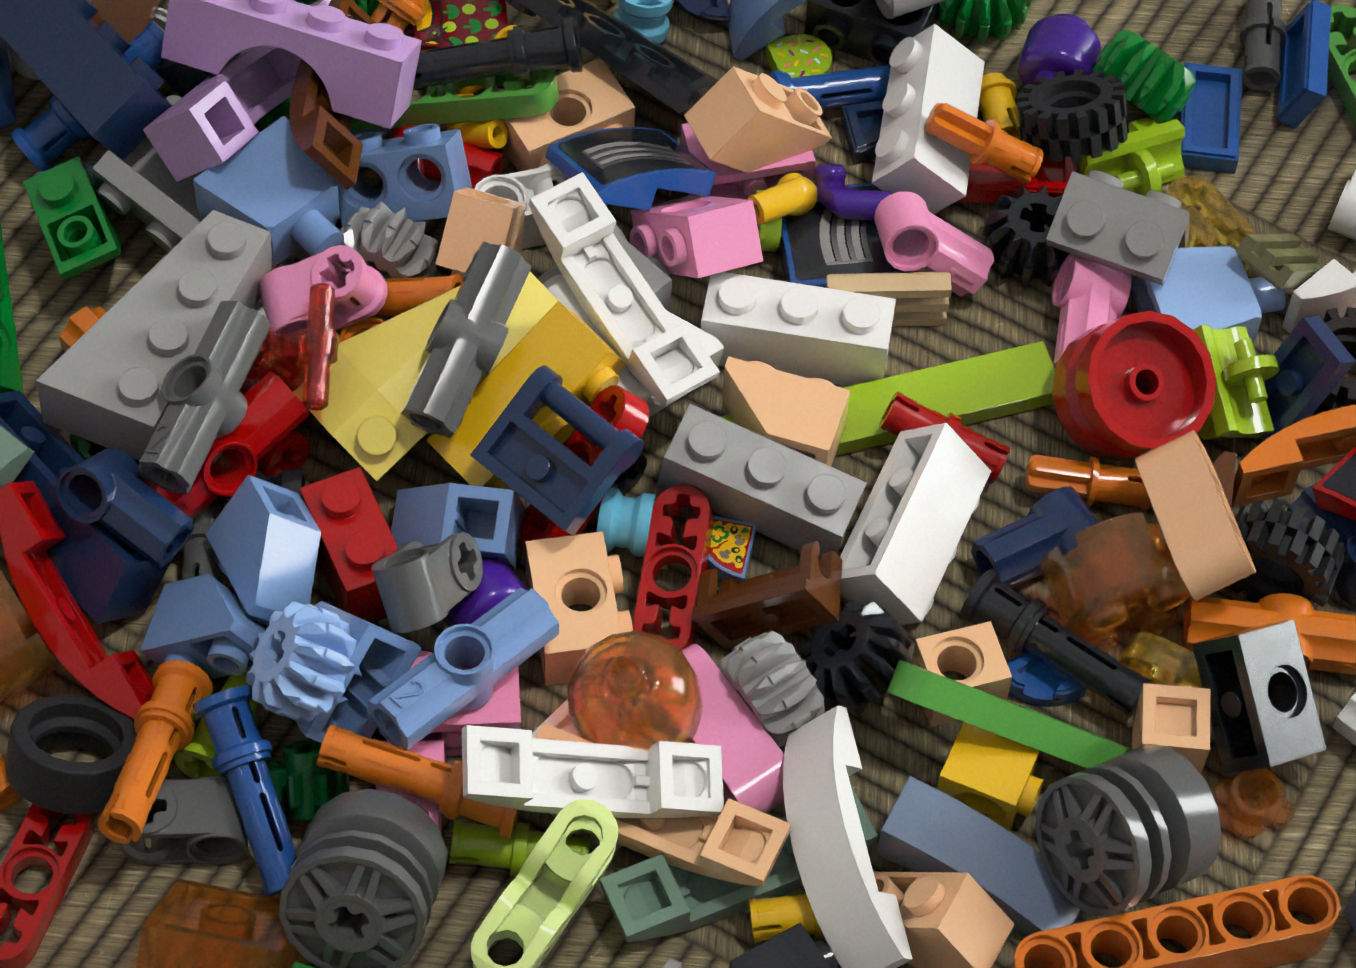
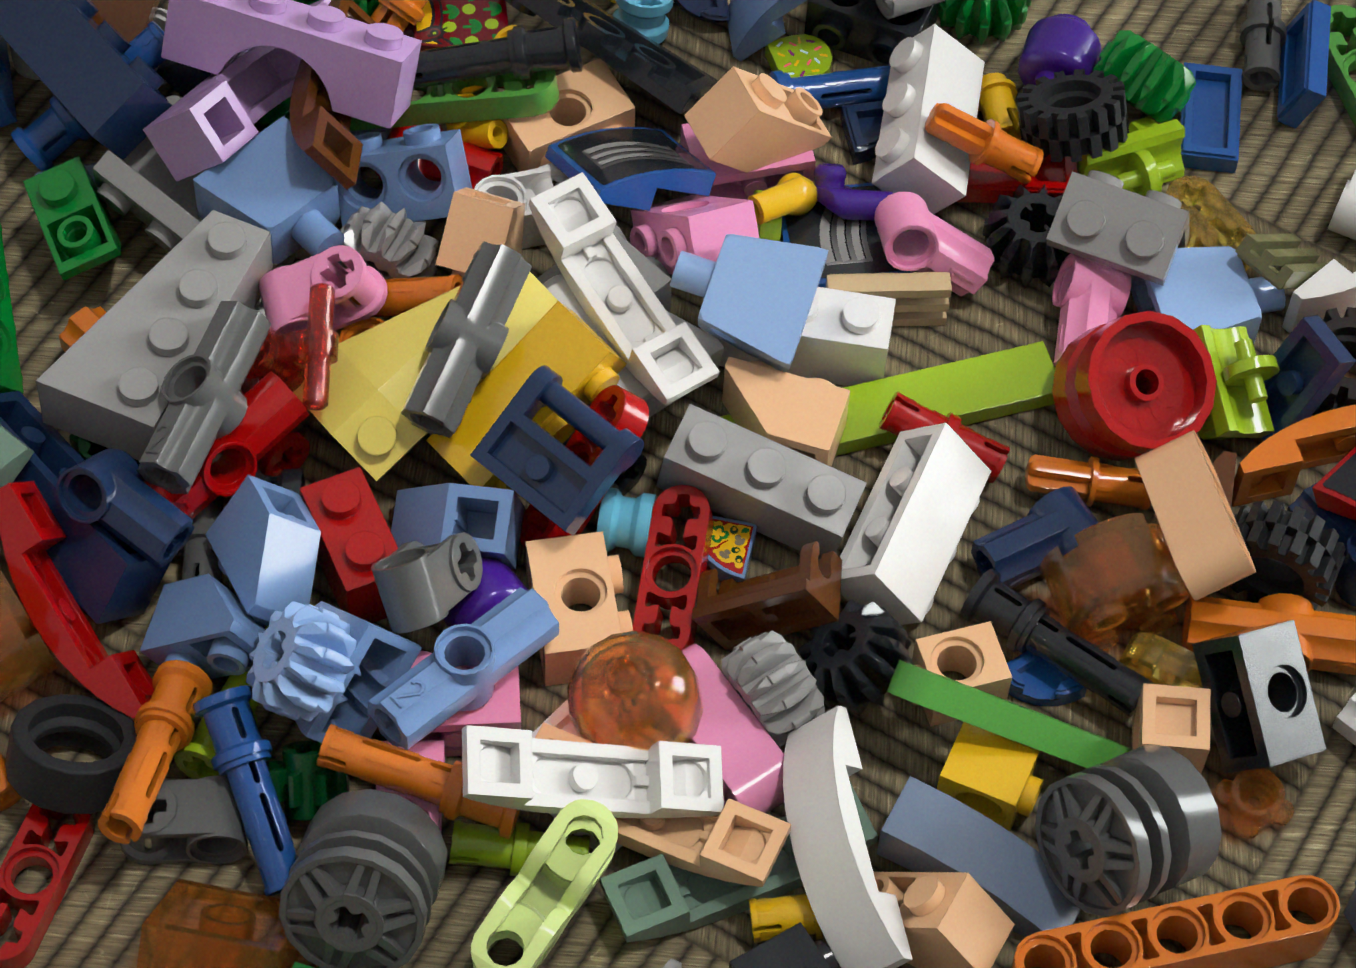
(755, 294): none -> light blue torso

